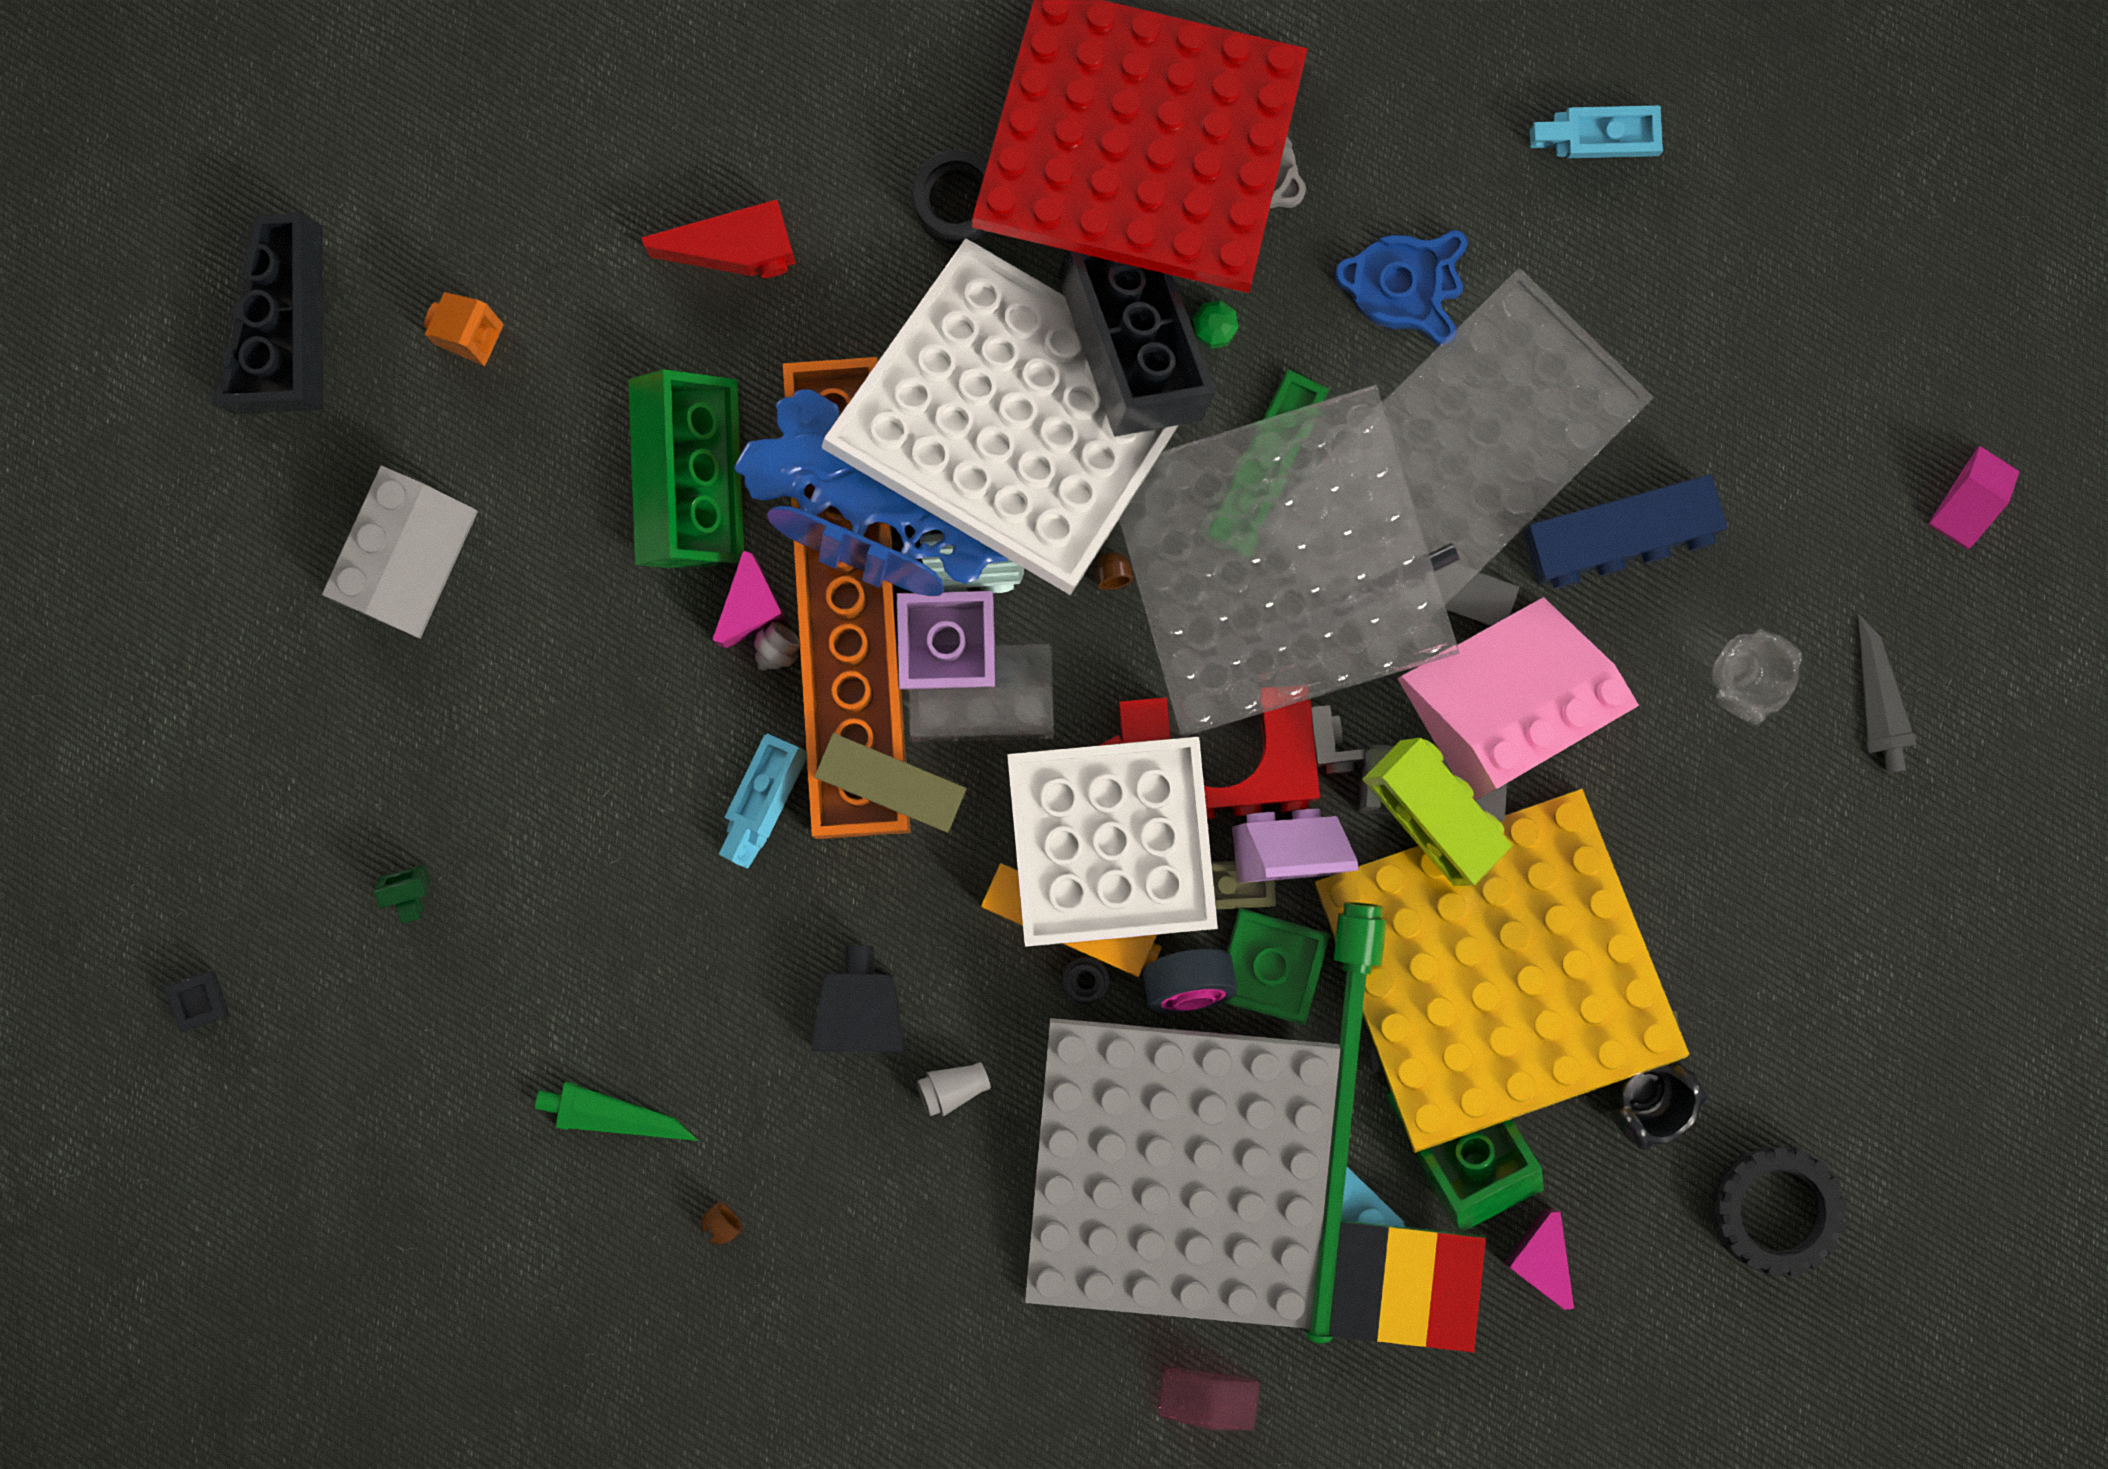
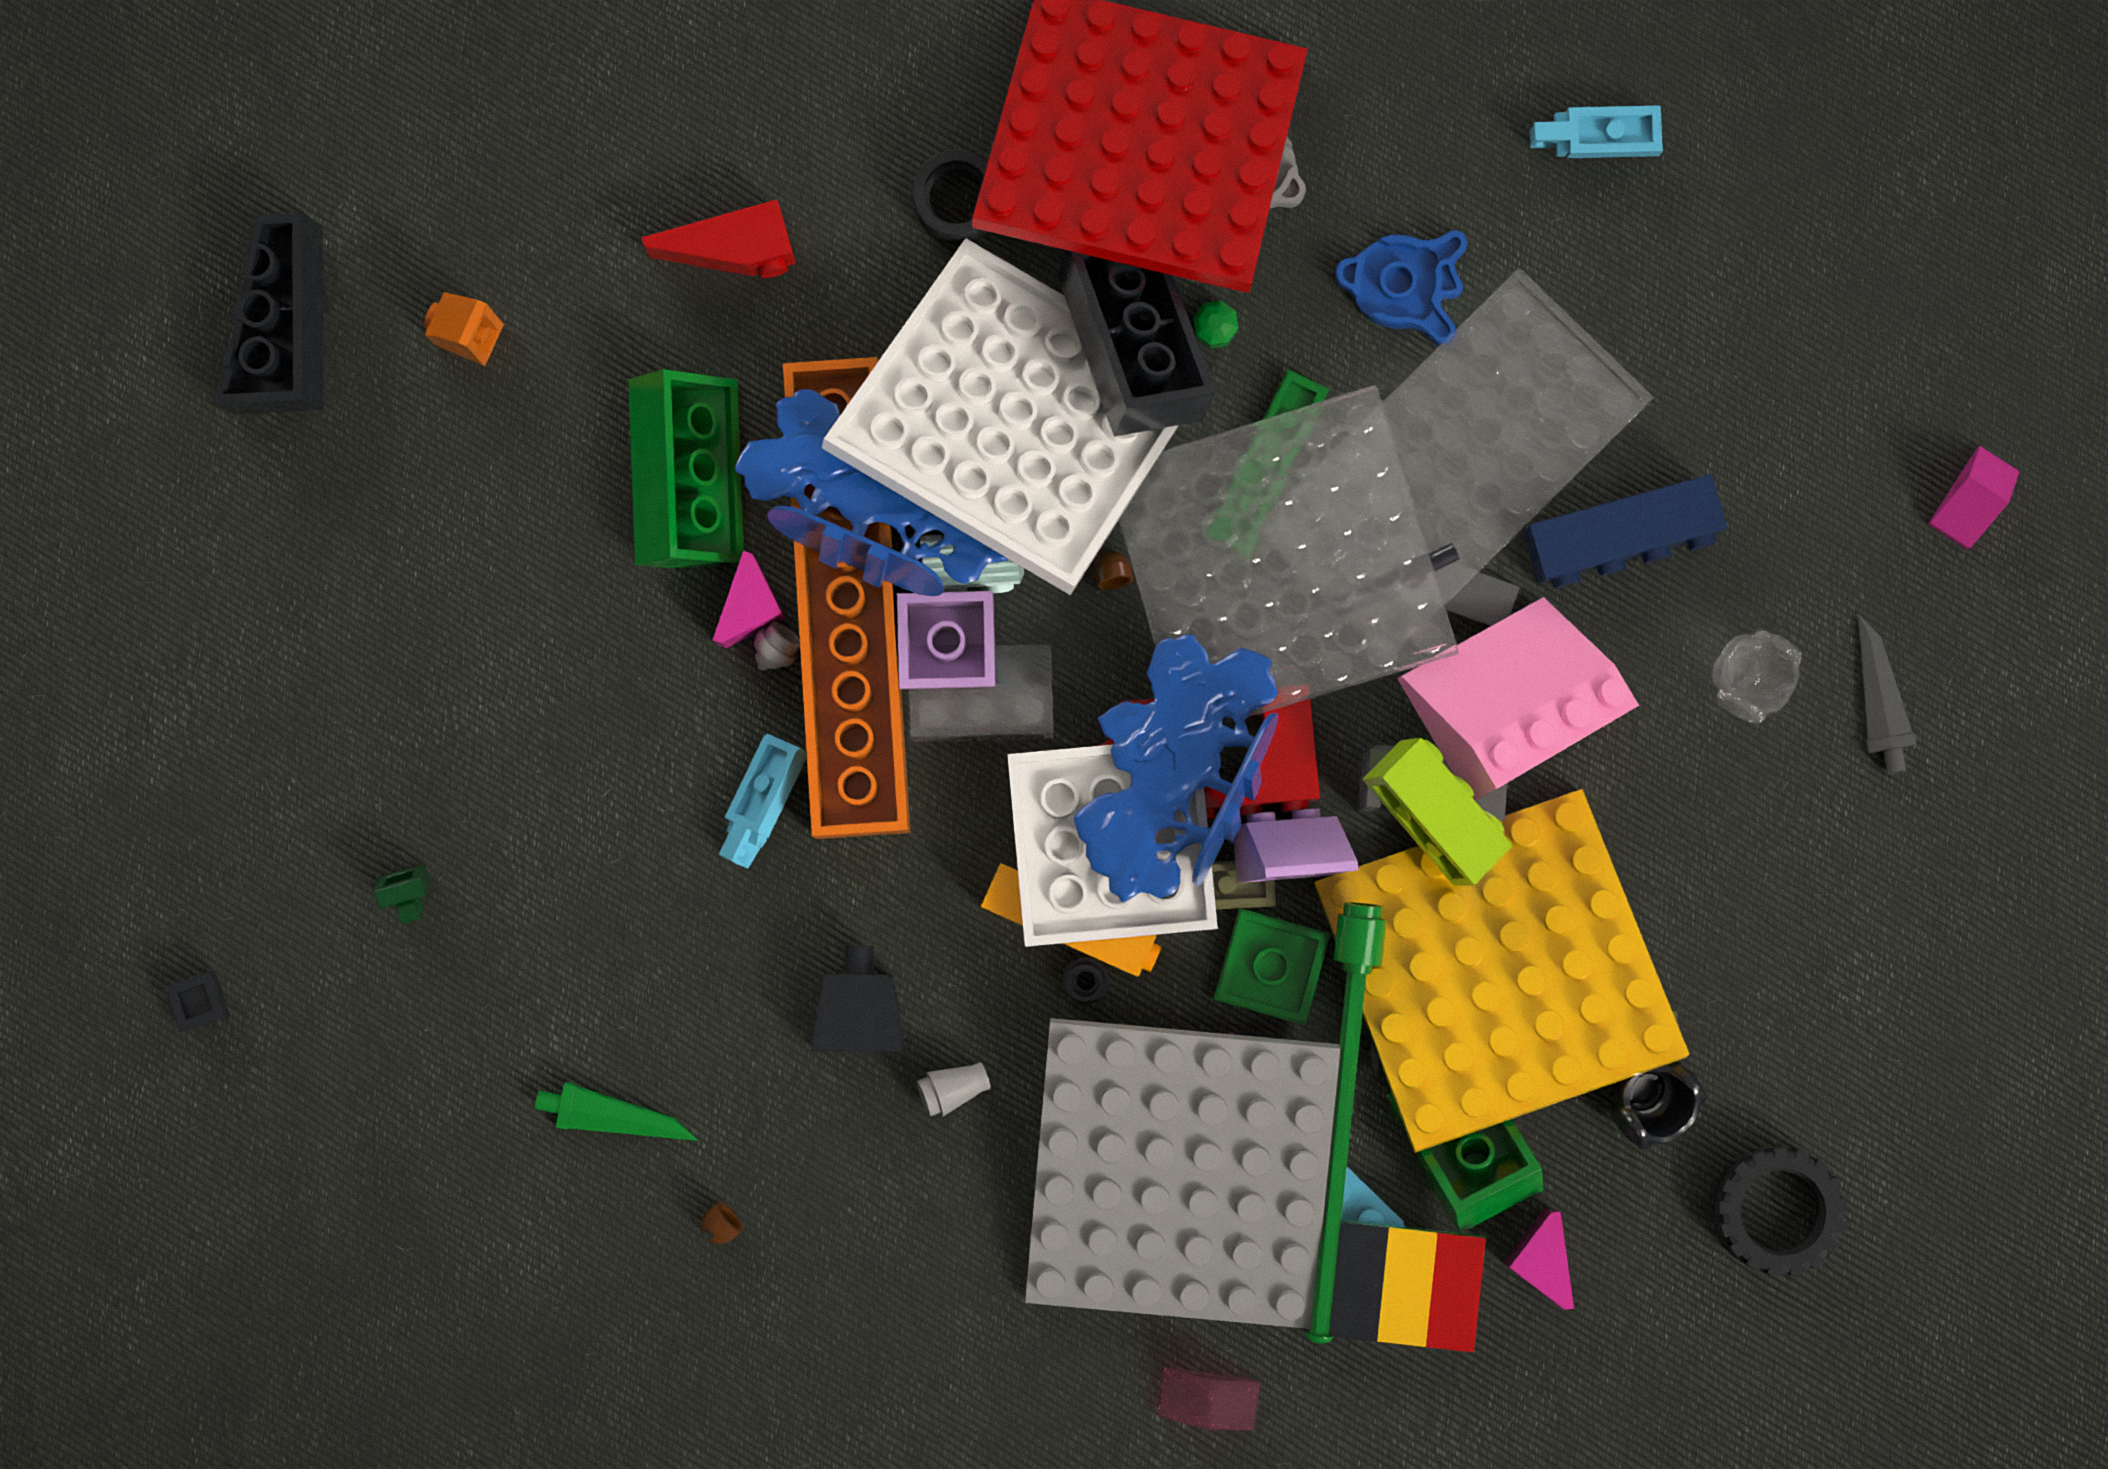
(400, 552): light grey slope -> none
(890, 783): olive tile -> none
(1172, 753): none -> blue plant
(1189, 981): black wheel -> none
(1327, 733): light grey bracket -> none

